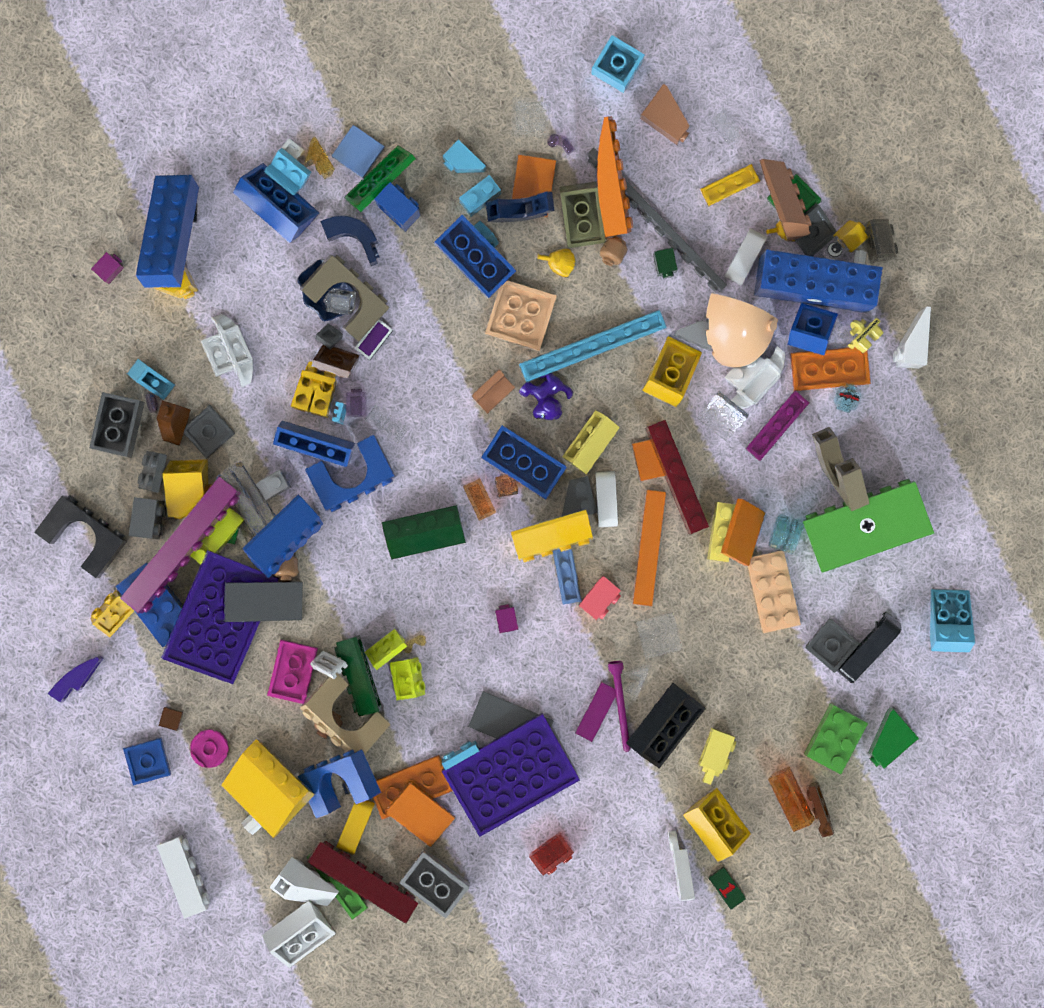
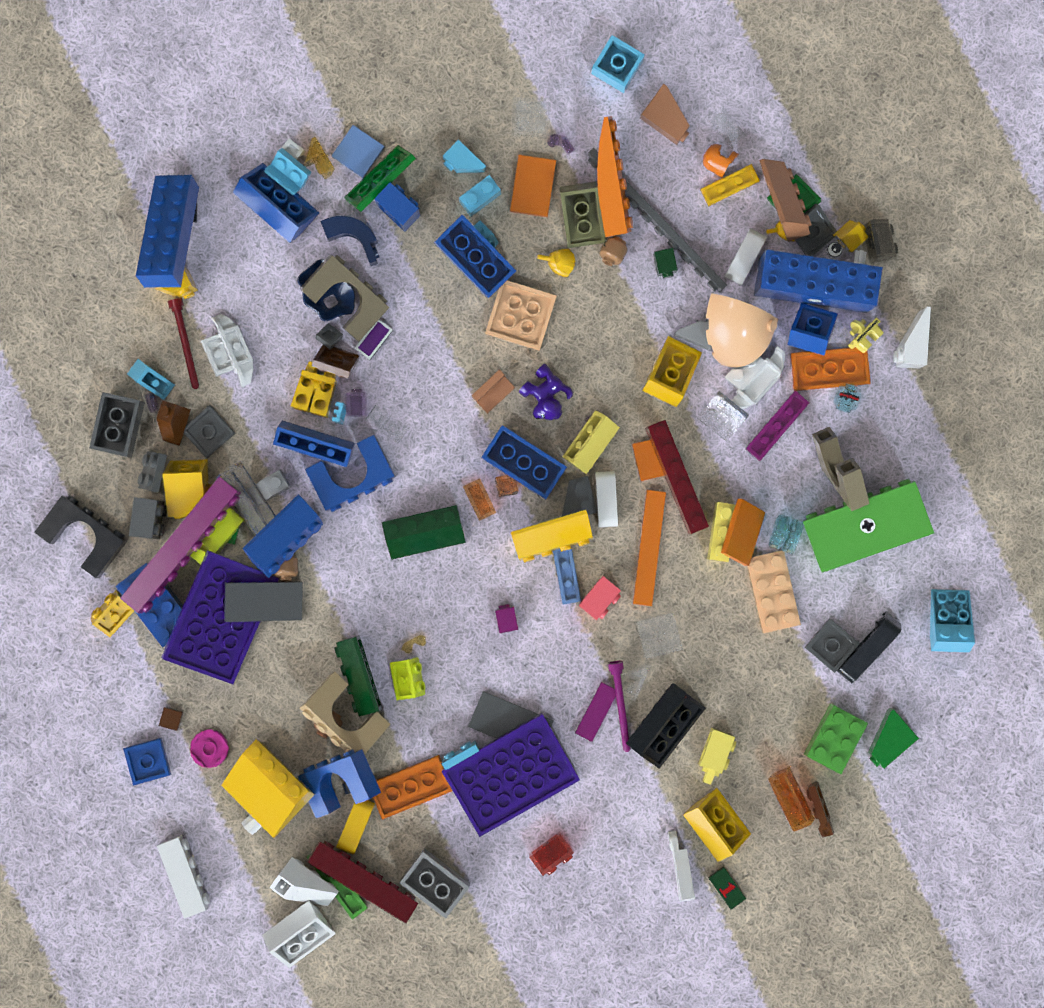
(74, 679): dark purple slope -> none
(108, 267): magenta brick -> none
(176, 307): none -> dark red piece
(292, 671): dark pink tile -> none
(334, 669): white tile -> none
(340, 301): clear brick -> none
(385, 649): neon yellow bracket -> none
(420, 814): orange tile -> none
(520, 209): dark blue arch -> none
(592, 346): medium azure tile -> none
(715, 161): none -> orange helmet

